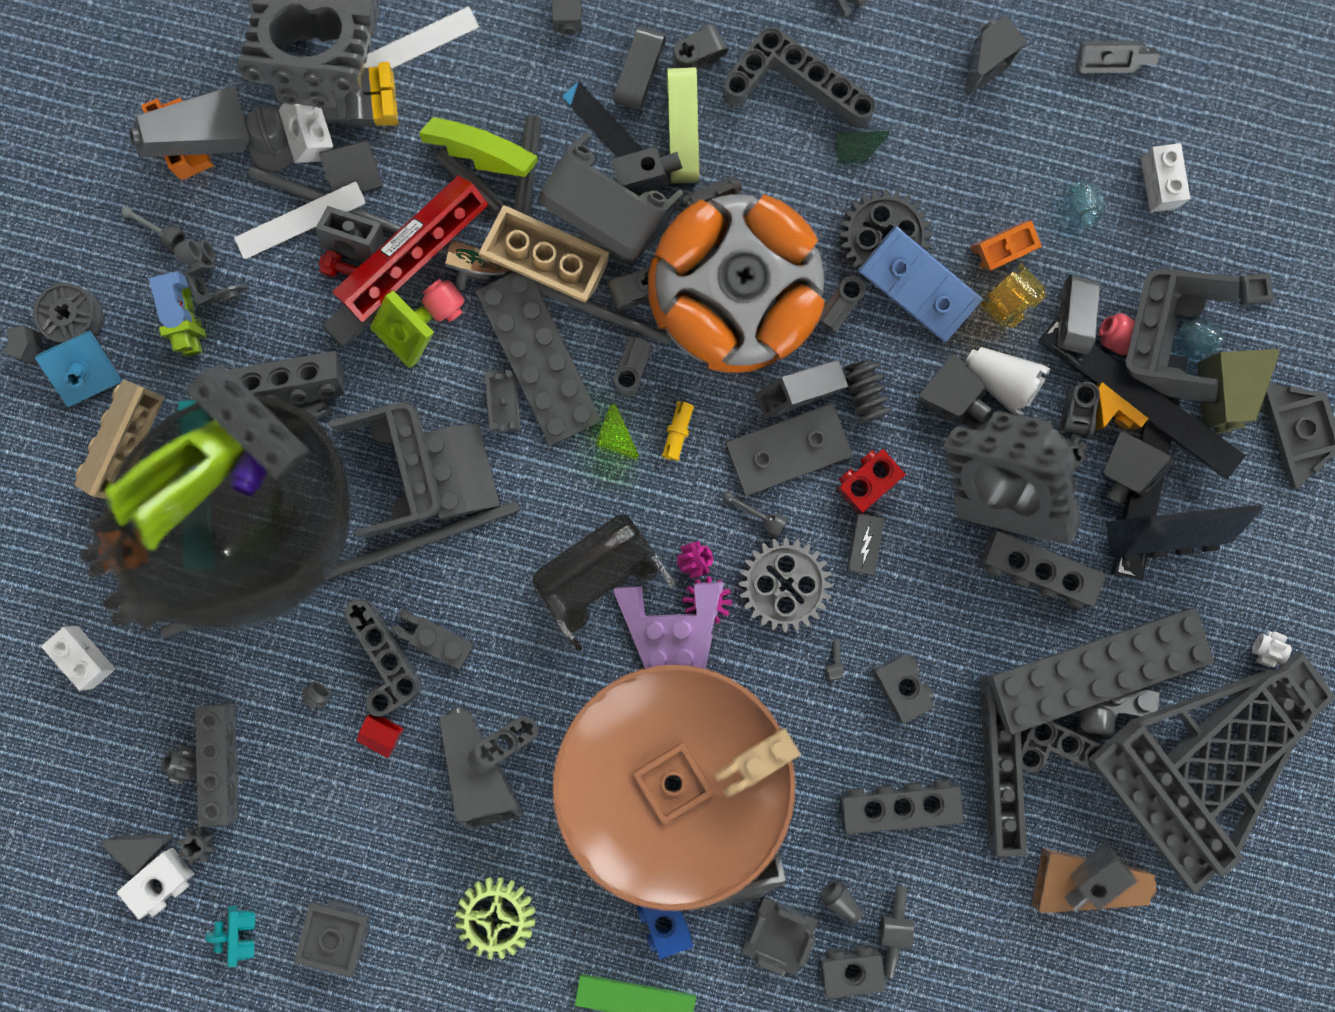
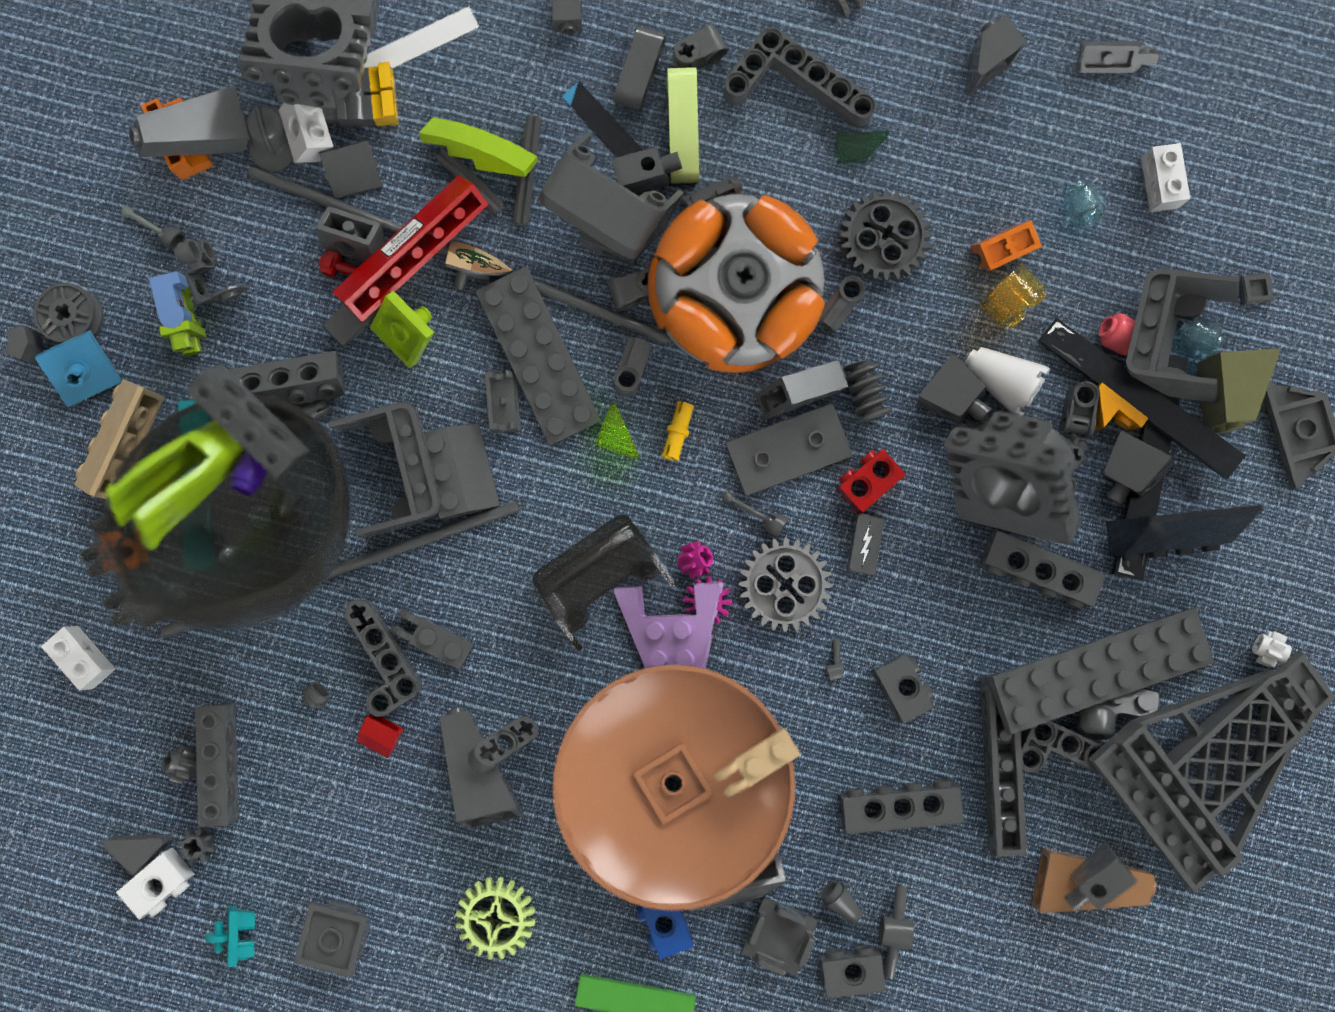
(297, 221): white sticker -> none
(443, 300): coral head -> none
(545, 254): tan slope -> none
(920, 284): medium blue container -> none
(1078, 314): beam -> none

